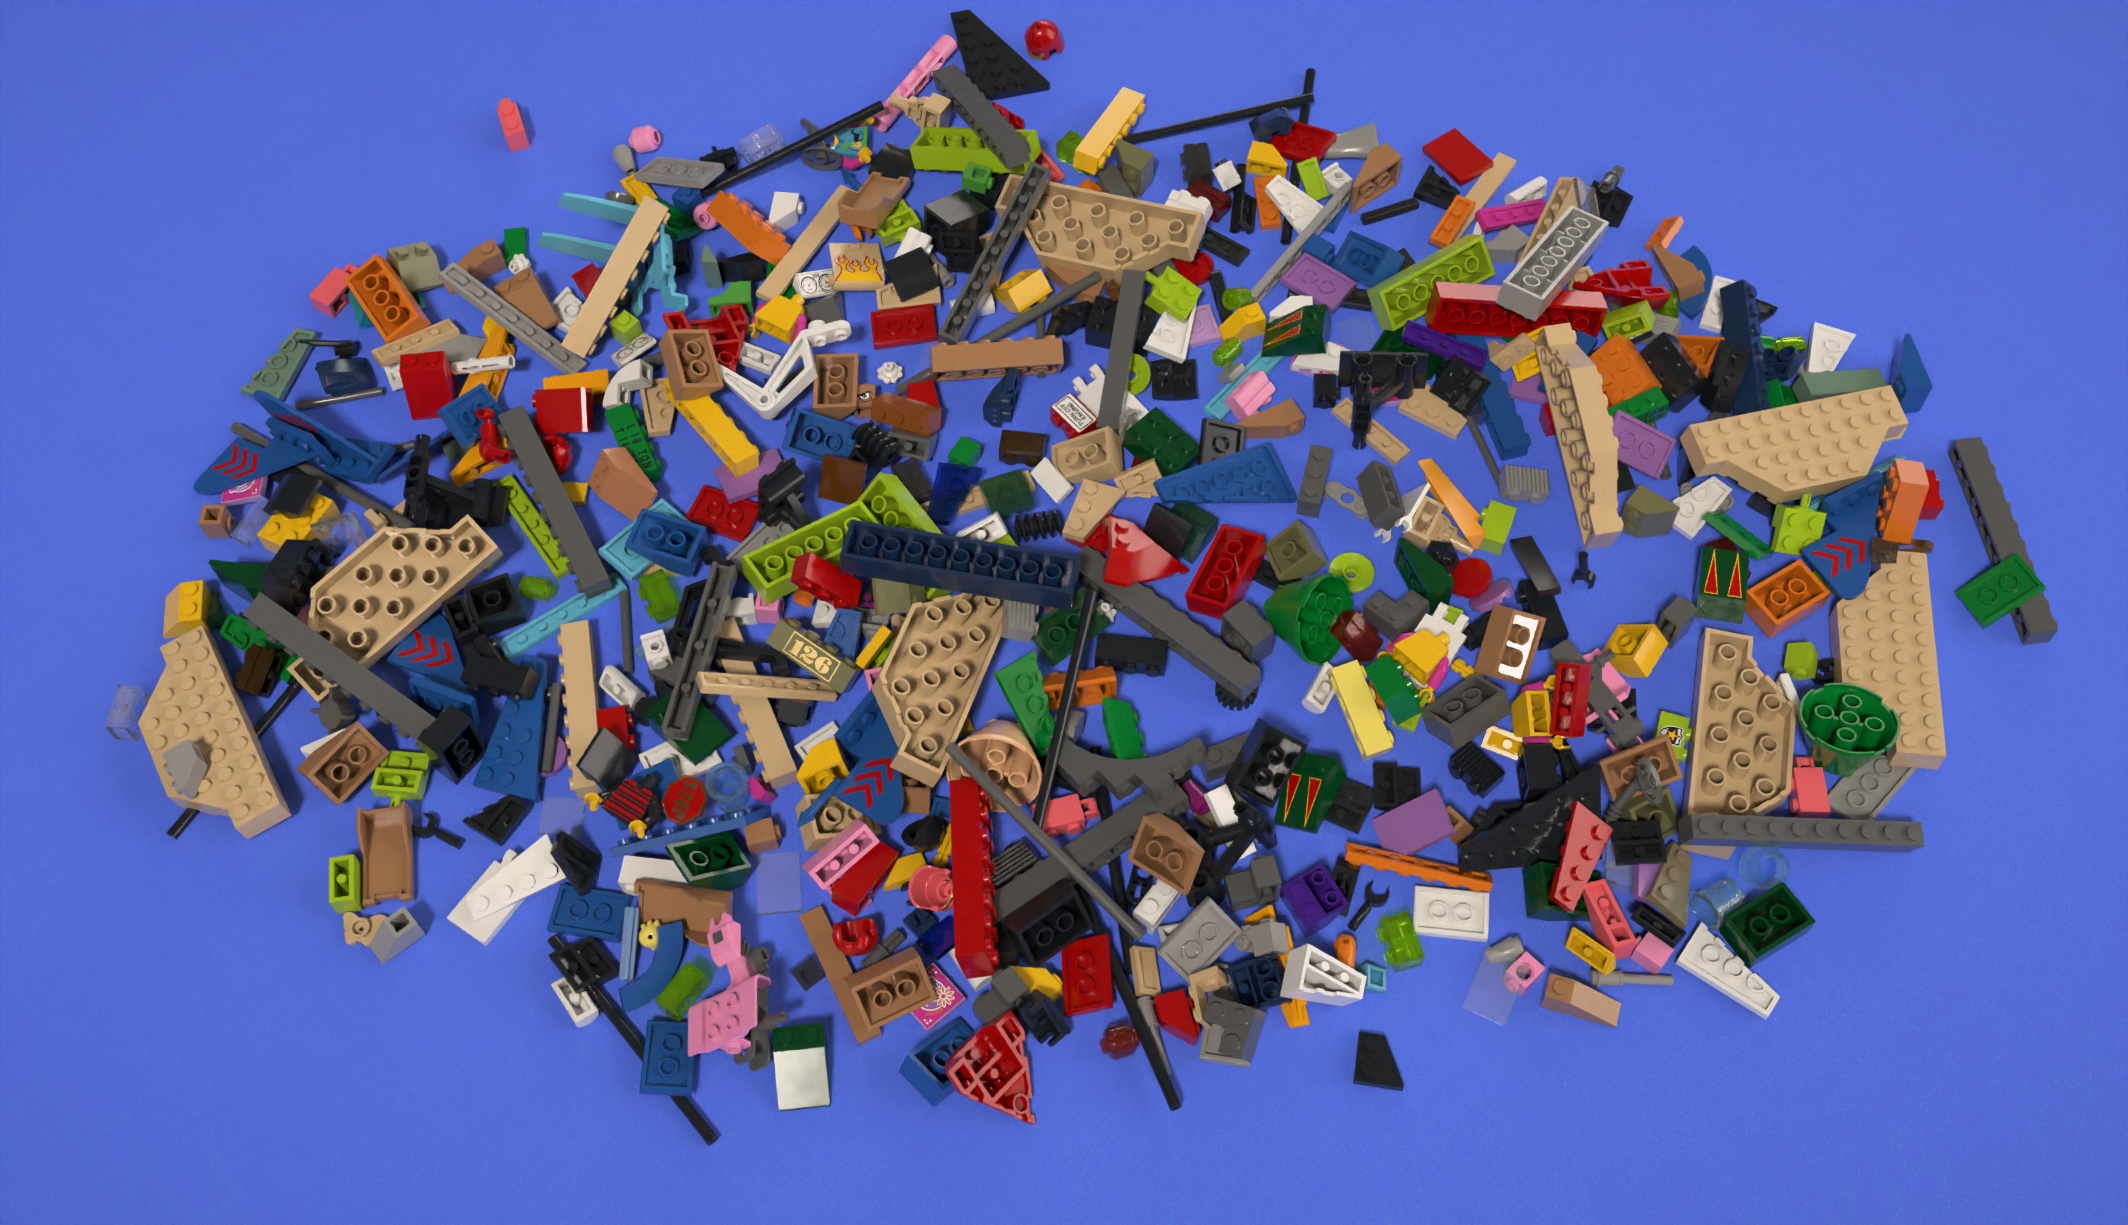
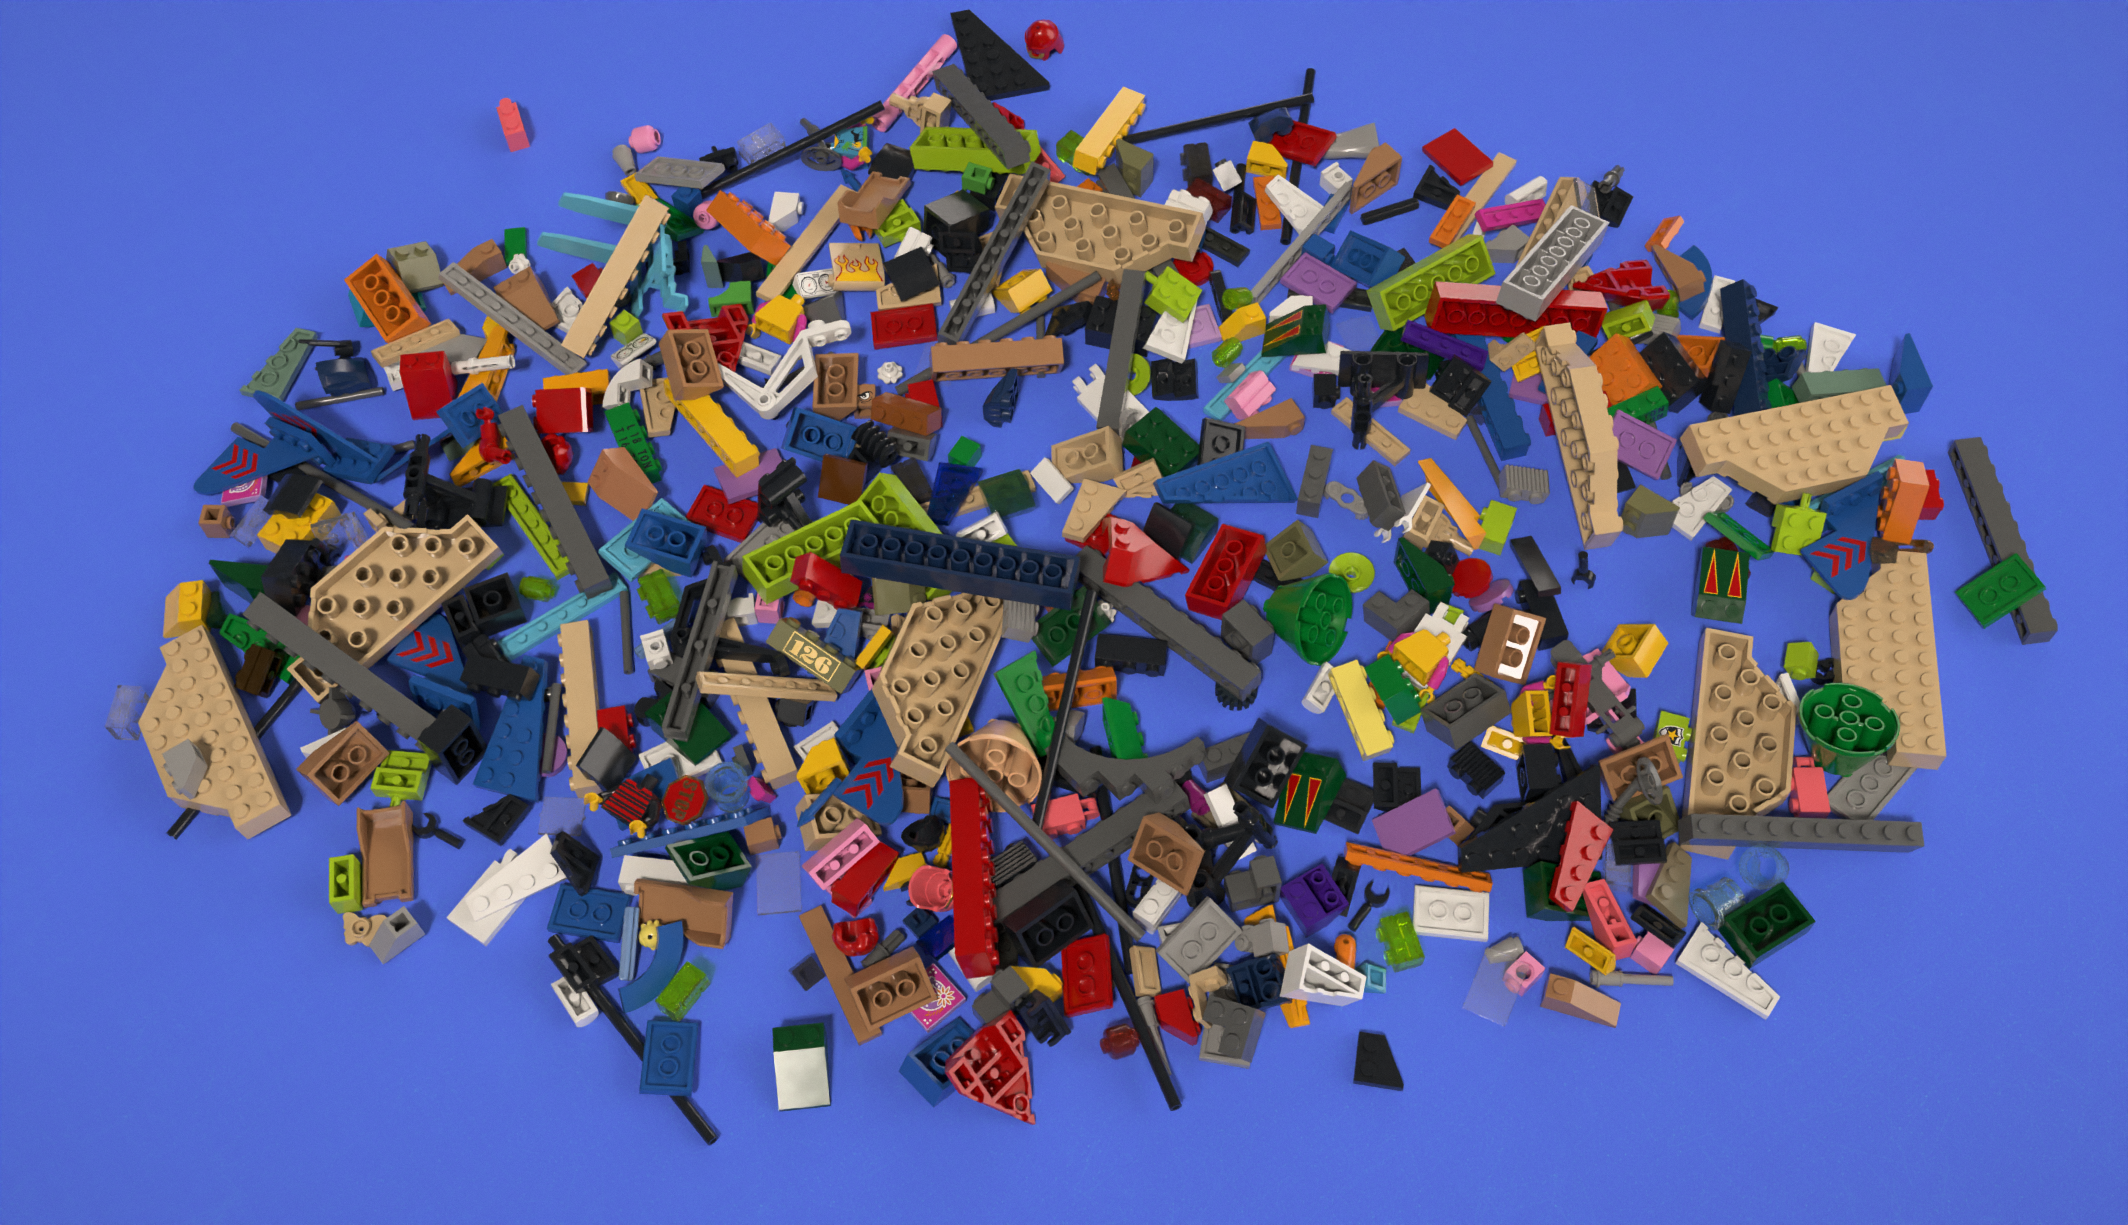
(332, 292): coral brick -> none
(620, 687): white brick -> none
(739, 1015): bright pink piece -> none
(1022, 448): dark brown brick -> none
(1037, 525): black piece -> none
(1072, 417): brick -> none
(1312, 179): lime tile -> none
(1356, 635): clear red brick -> none
(1676, 620): dark grey brick -> none
(1785, 598): orange brick -> none

